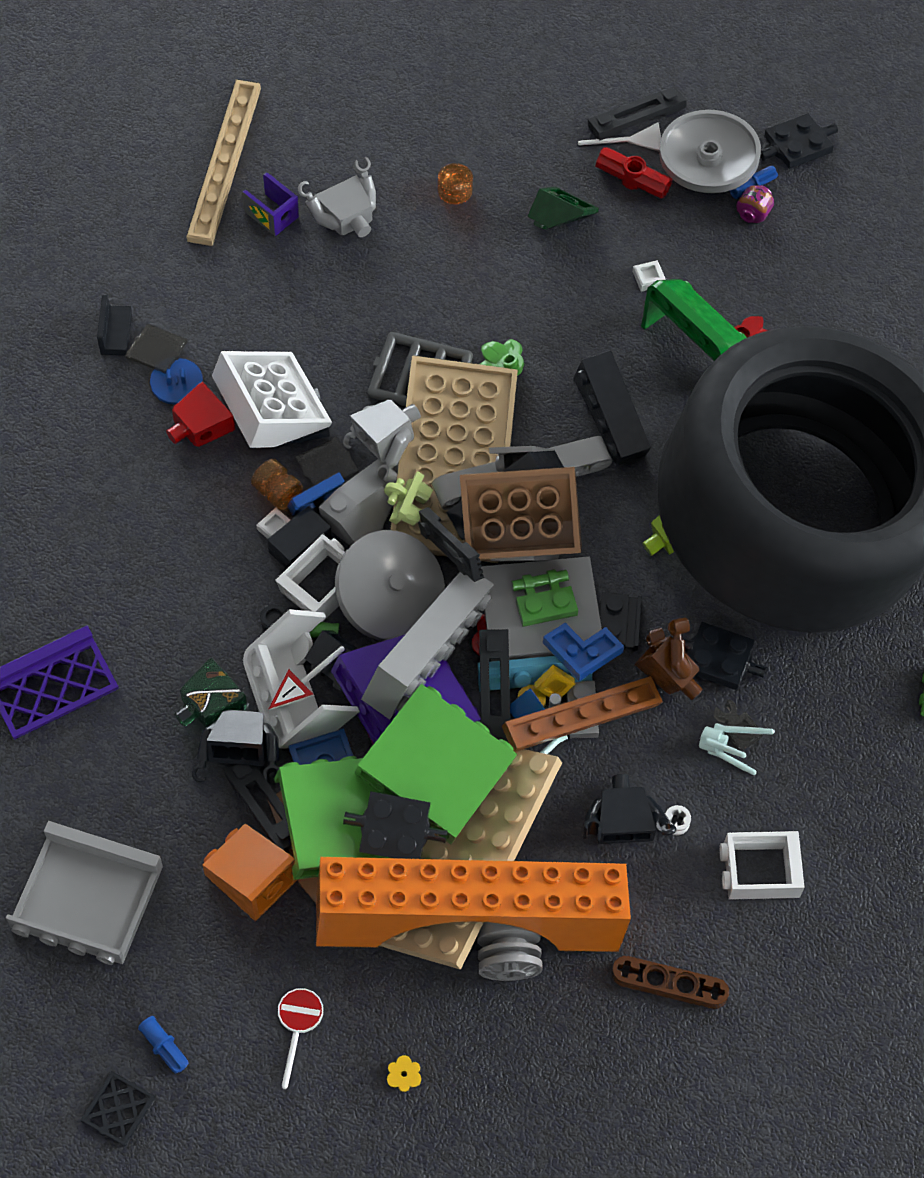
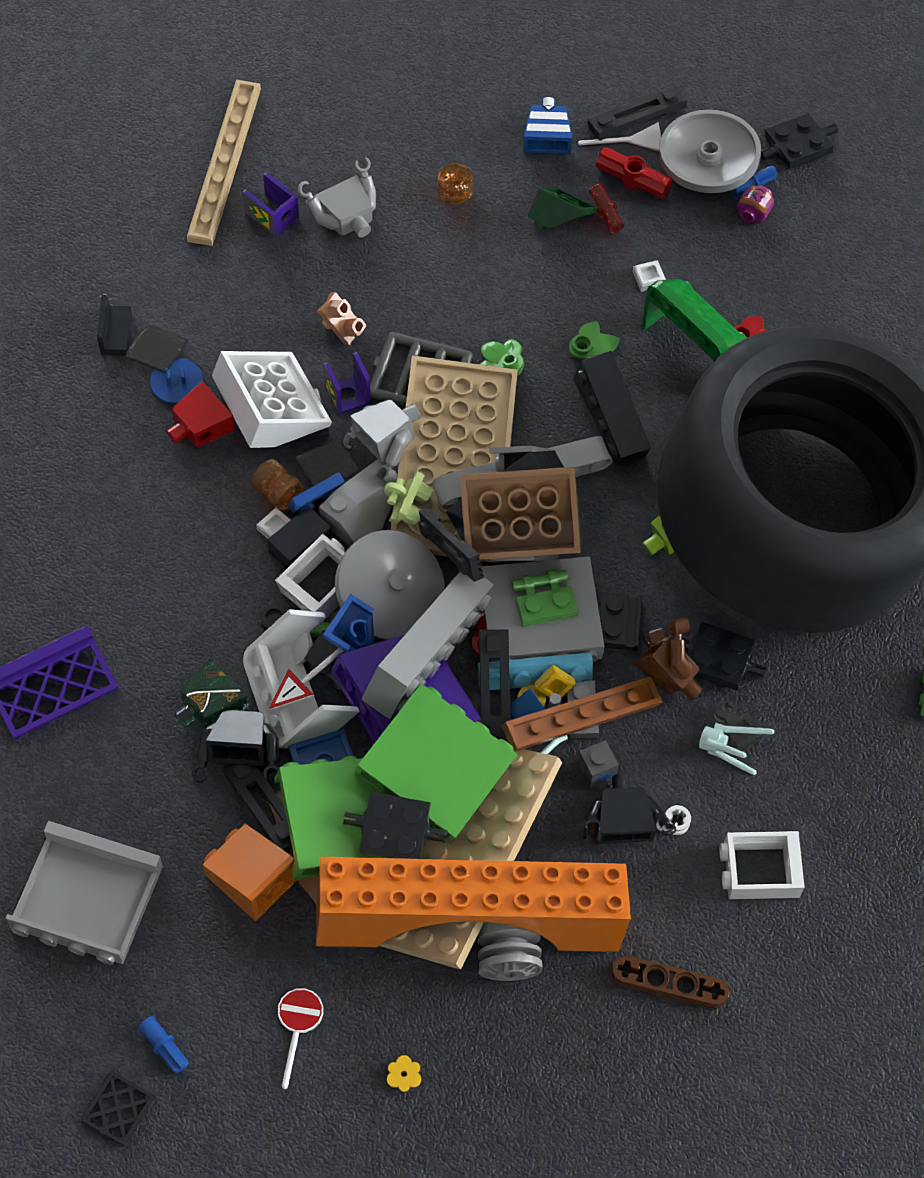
(340, 318): none -> nougat hips
(352, 626): none -> blue slope
(358, 383): none -> dark purple piece
(548, 129): none -> blue torso
(582, 656): blue plate -> none
(593, 342): none -> bright green plate
(597, 764): none -> dark grey brick
(606, 208): none -> clear red pin

